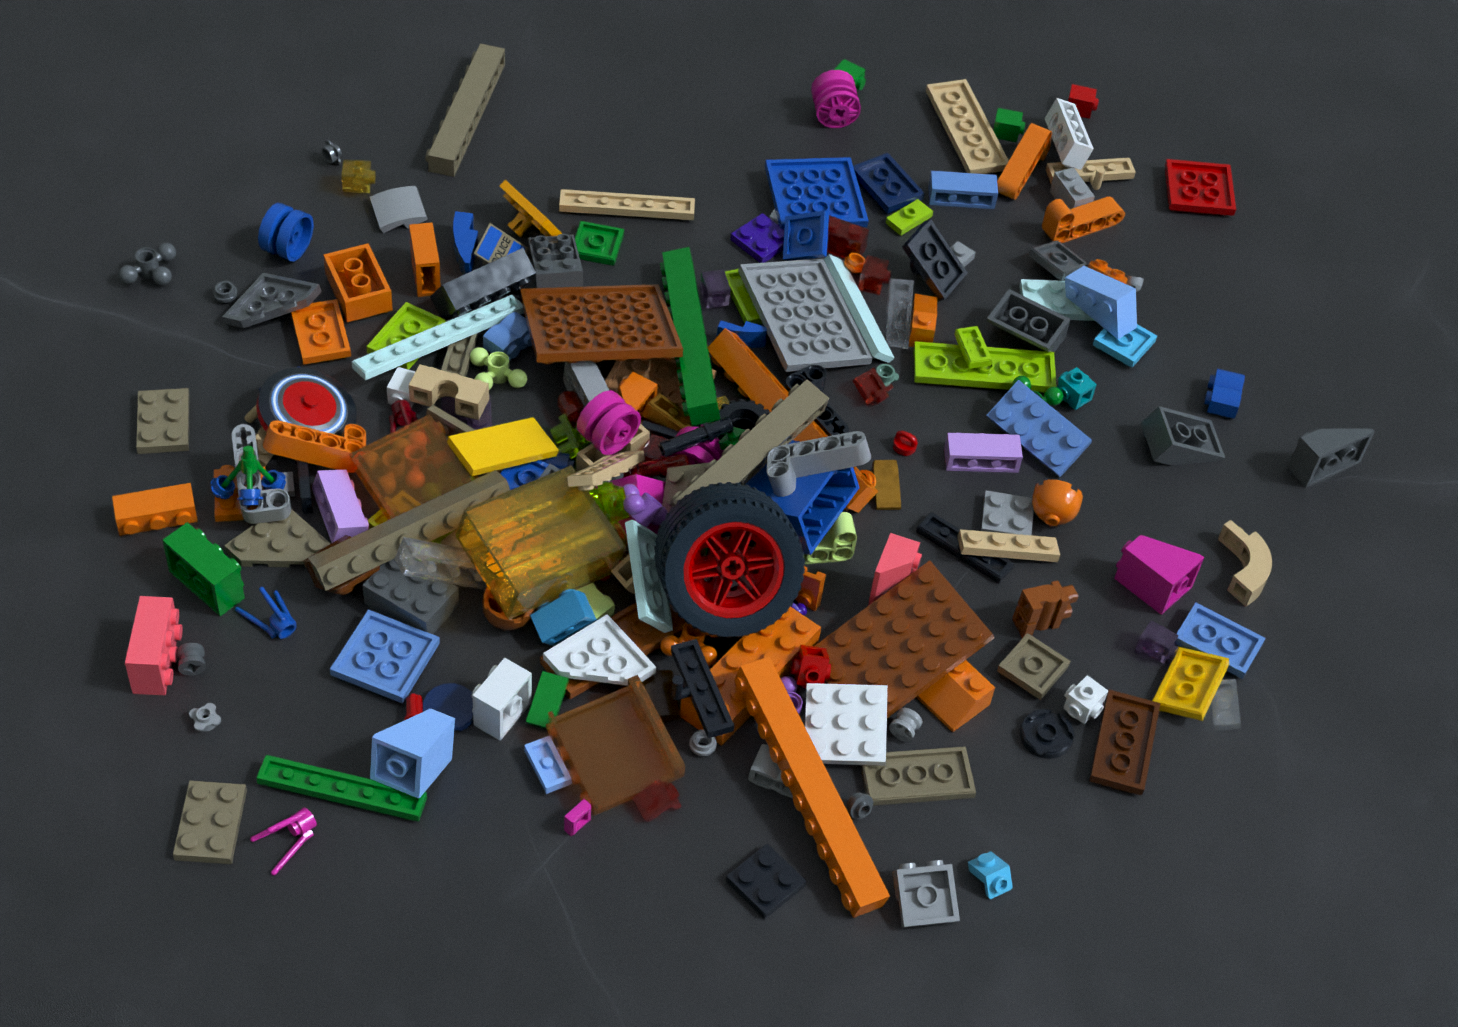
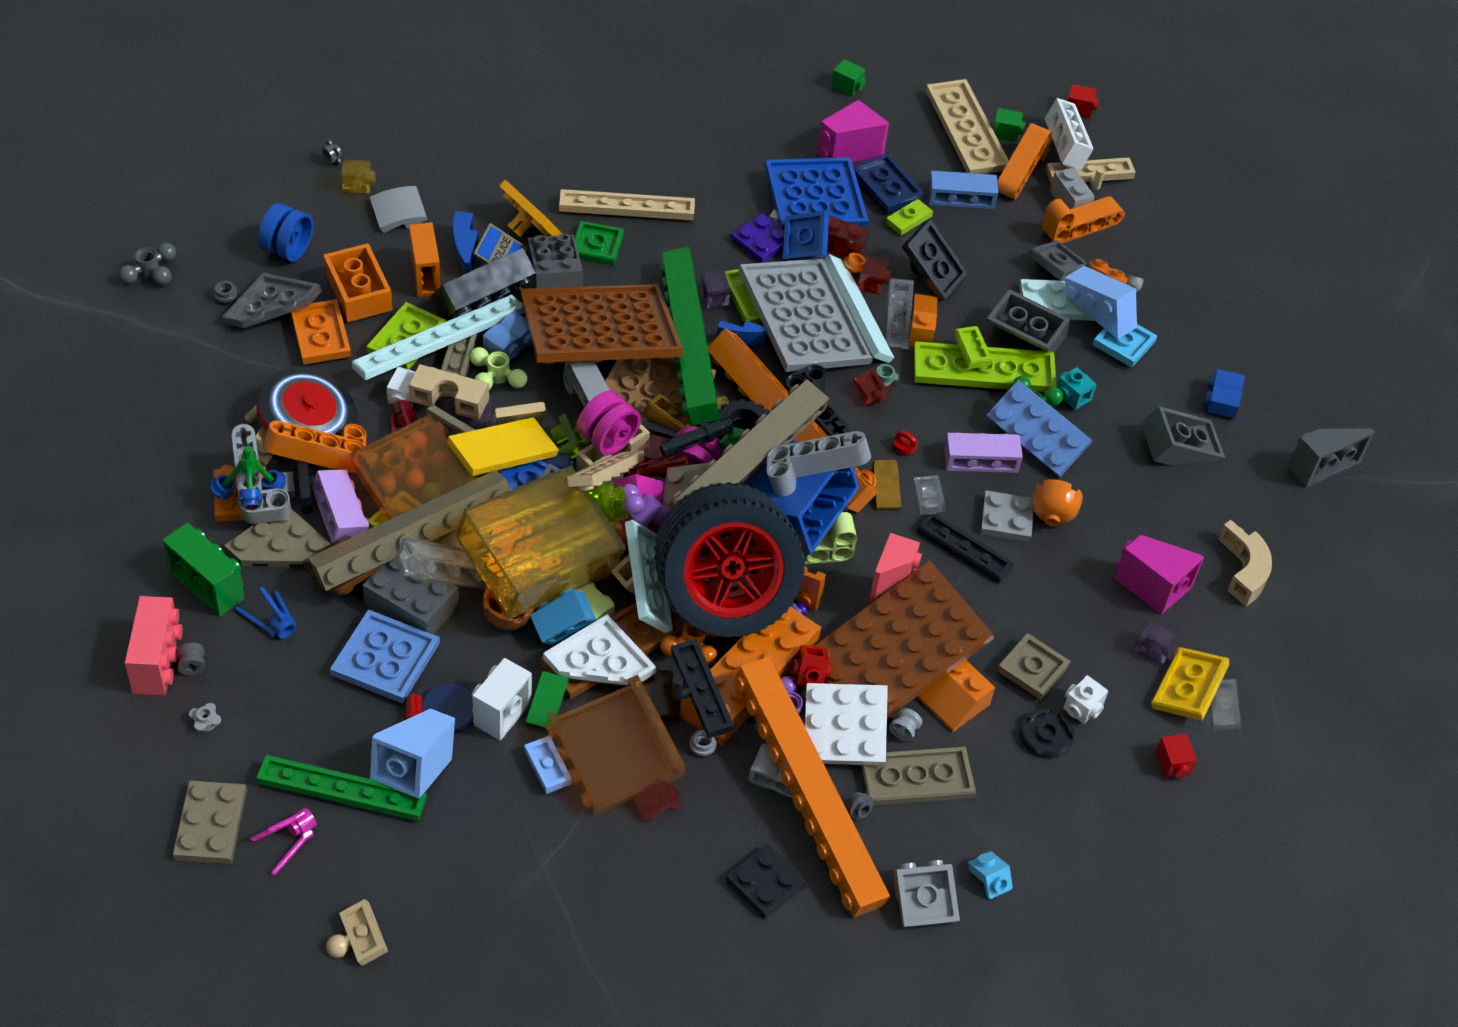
(154, 509): orange brick -> none
(163, 421): dark tan plate -> none
(362, 934): none -> tan plate
(466, 110): dark tan brick -> none
(519, 412): none -> tan plate
(571, 405): clear red brick -> none
(577, 817): dark pink tile -> none
(637, 391): orange slope -> none
(835, 99): dark pink wheel -> none
(853, 133): none -> dark pink slope
(929, 494): none -> clear plate
(963, 253): light grey plate -> none
(1008, 545): tan plate -> none
(1043, 607): dark orange hips -> none
(1125, 742): reddish brown plate -> none
(1176, 756): none -> red brick
(1200, 187): red plate -> none
(1219, 636): medium blue plate -> none

